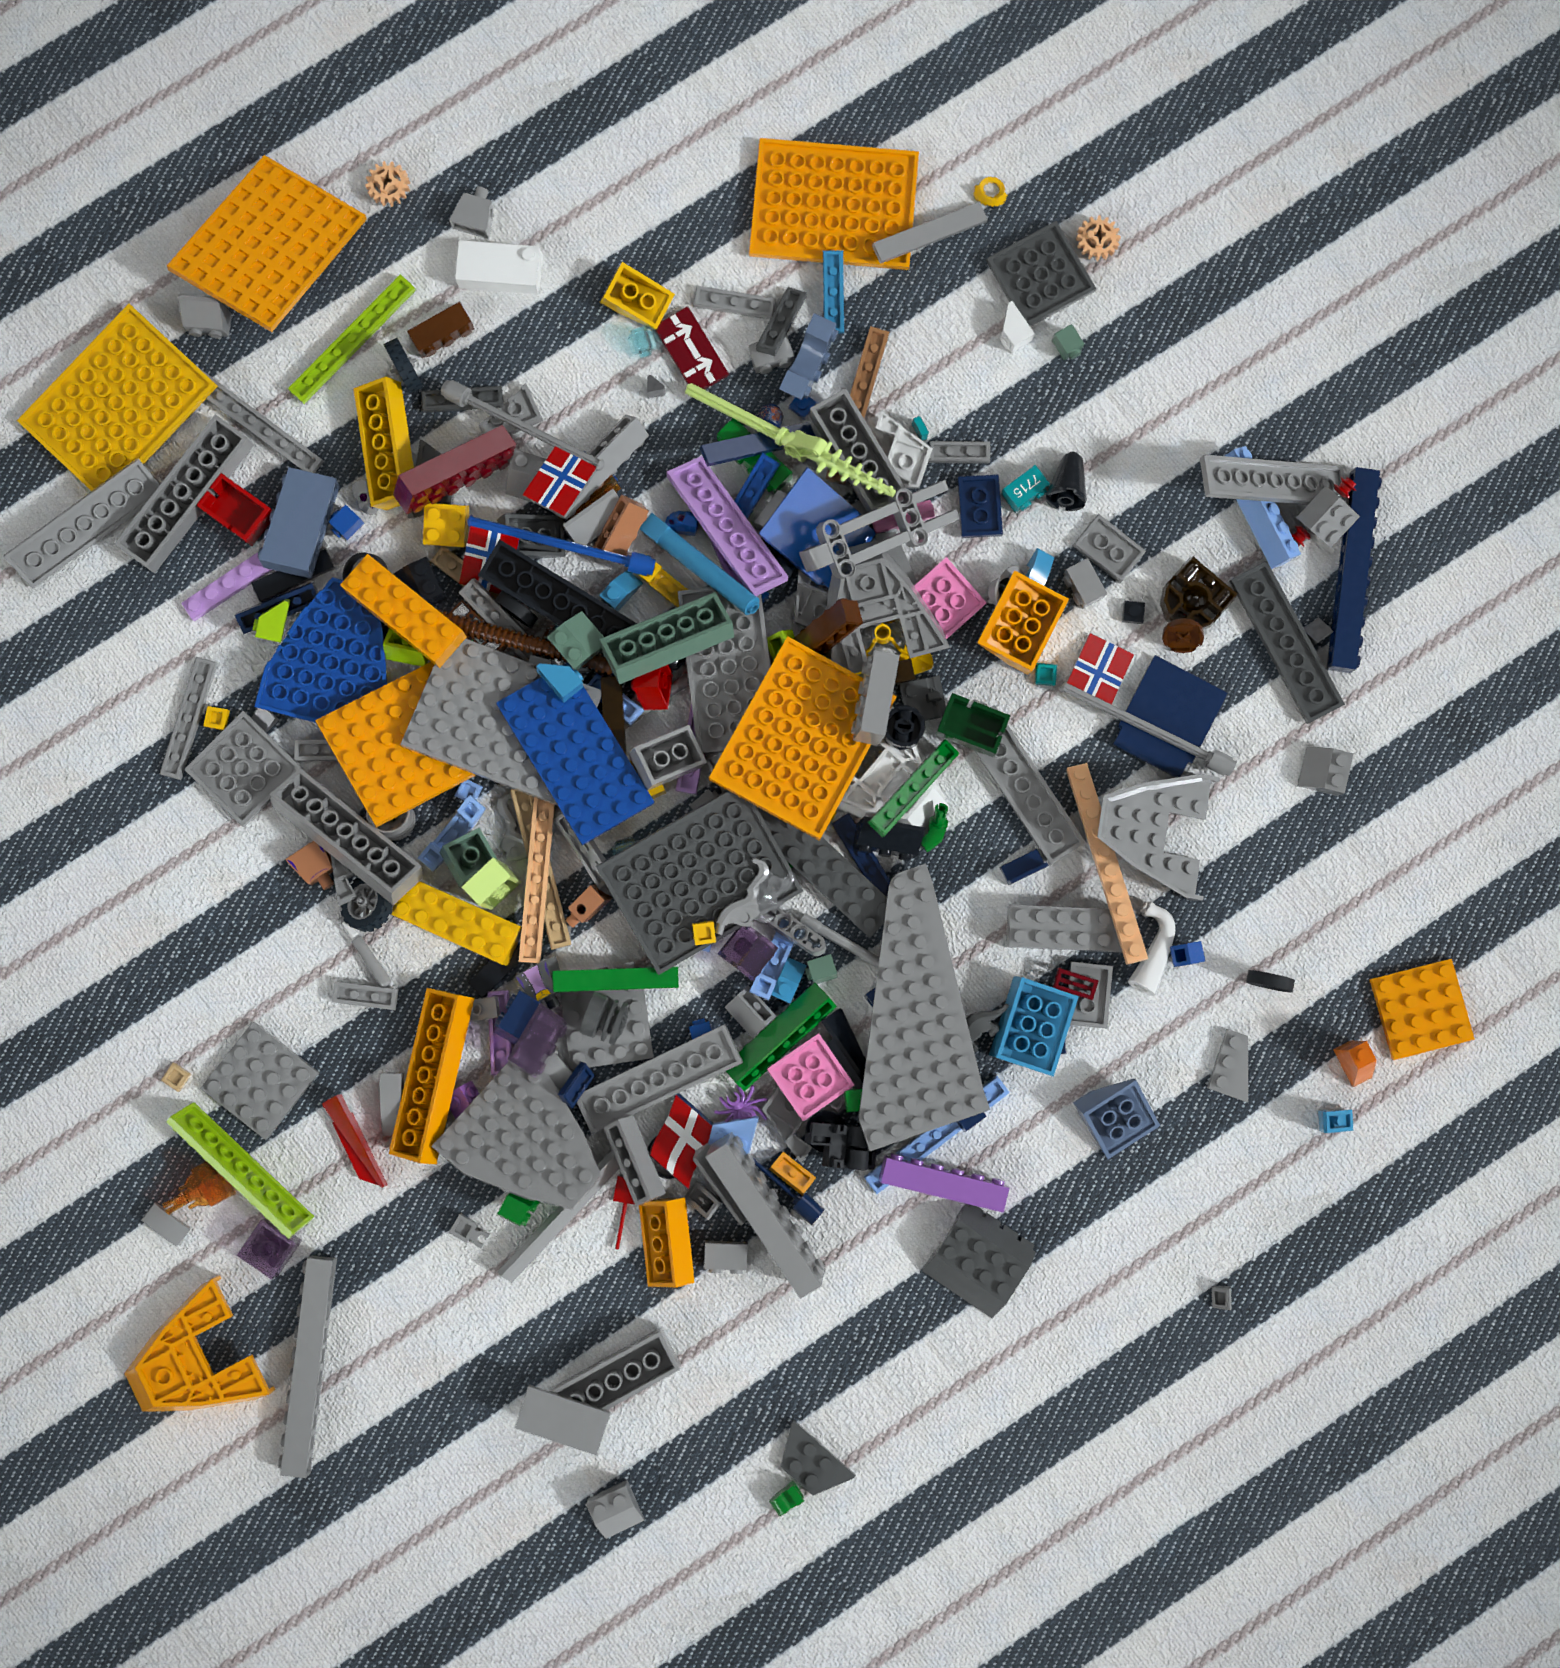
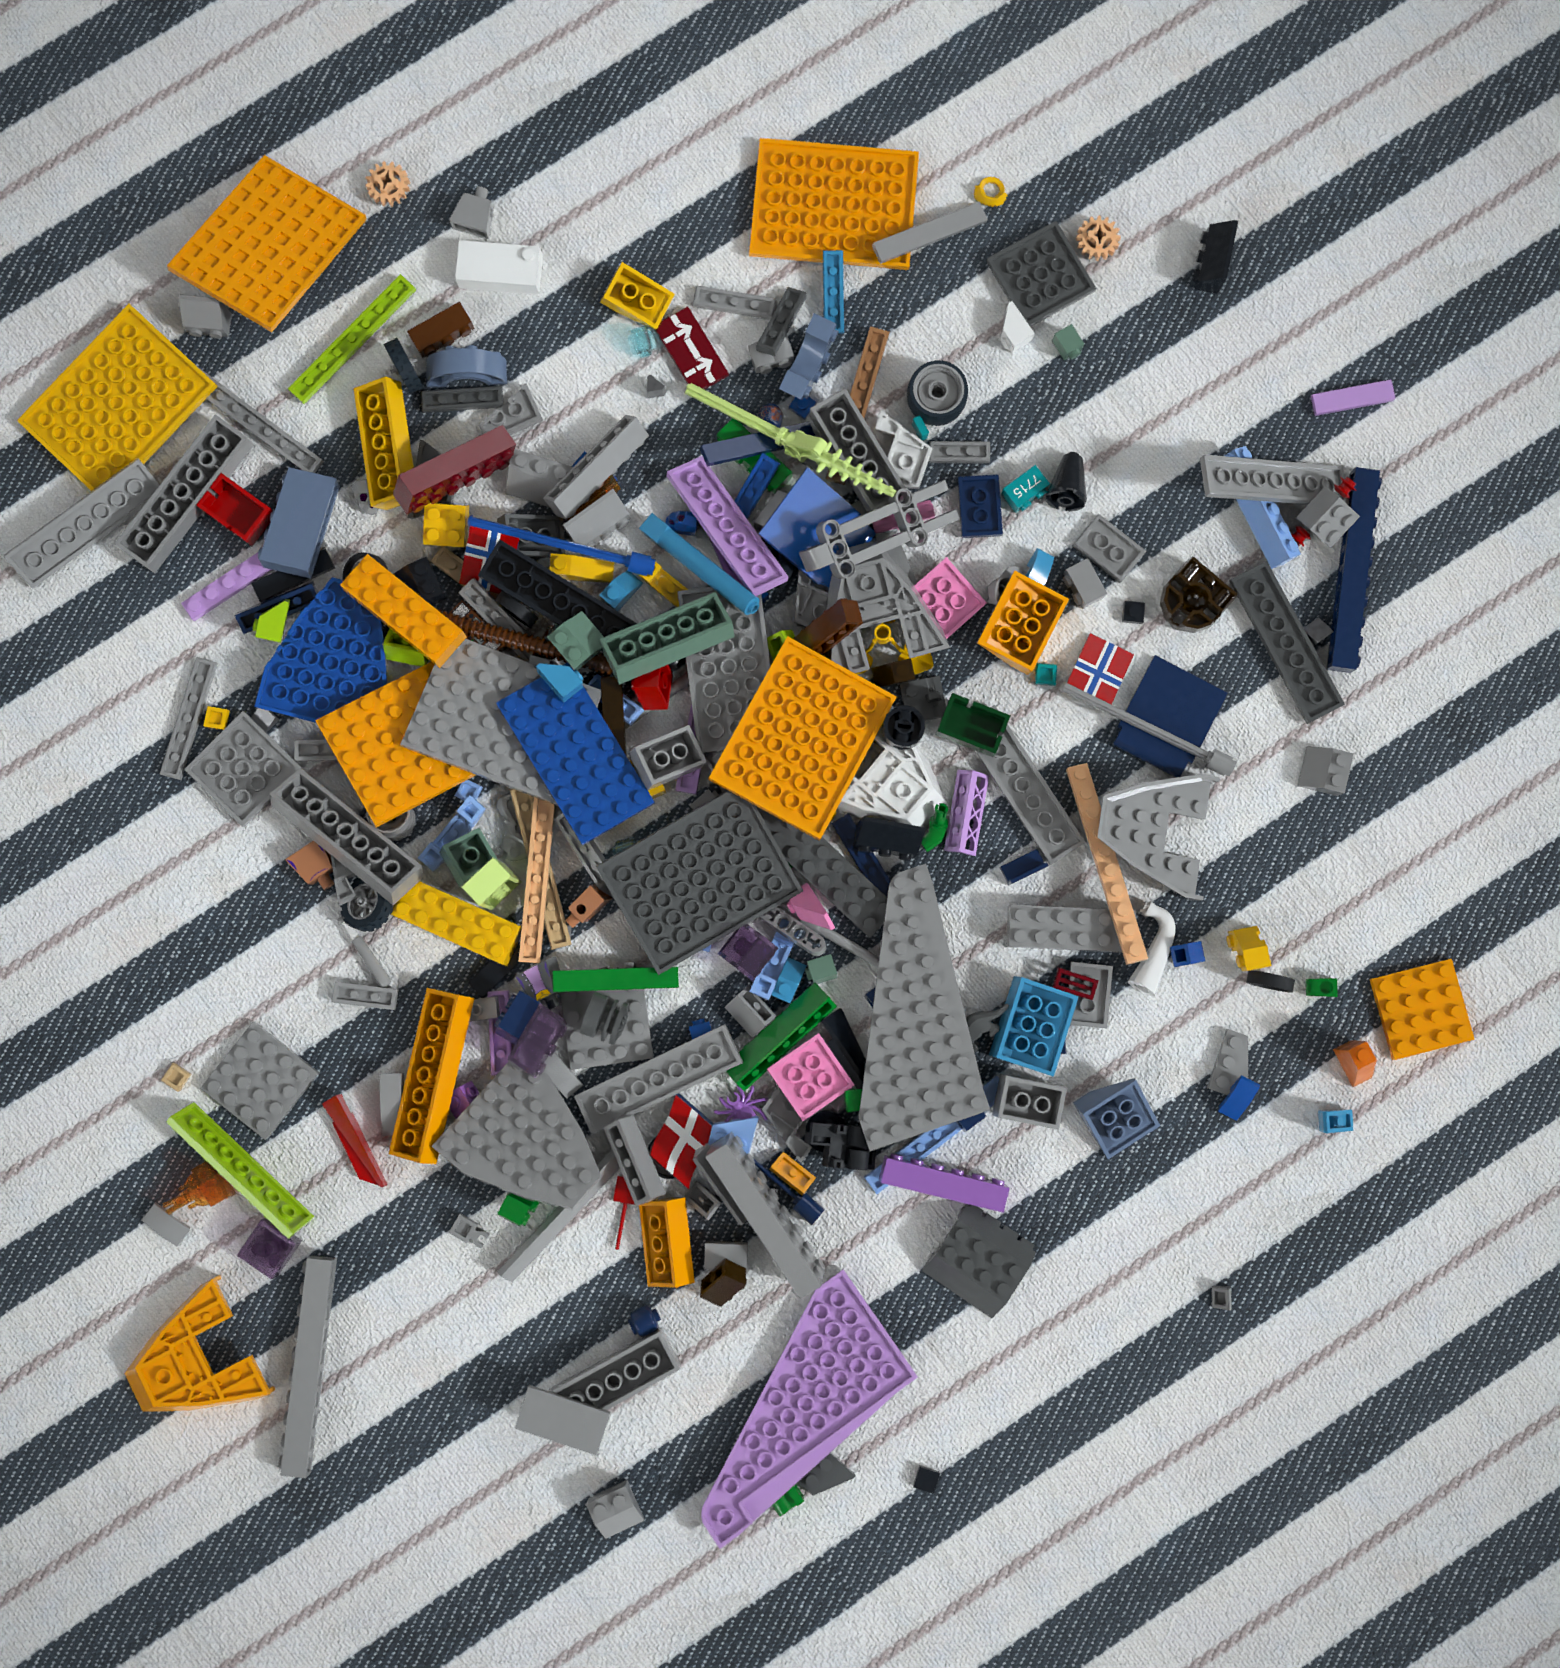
(345, 522): blue brick -> none
(465, 364): none -> sand blue brick
(563, 472): flag -> none
(576, 1084): dark blue plate -> none
(581, 568): none -> yellow slope
(622, 526): nougat brick -> none
(644, 1321): none -> dark blue head
(703, 932): yellow plate -> none
(723, 1282): none -> dark brown brick
(760, 899): piece -> none
(809, 908): none -> bright pink slope
(819, 1393): none -> lavender wing
(875, 697): light grey brick -> none
(913, 788): green tile -> none
(926, 1479): none -> black tile
(941, 378): none -> light grey wheel
(963, 811): none -> lavender fence
(1029, 1101): none -> light grey brick
(1183, 635): reddish brown tile -> none
(1214, 256): none -> black slope
(1240, 1097): none -> blue slope
(1251, 950): none -> yellow brick
(1322, 987): none -> green leg
(1353, 397): none -> lavender tile

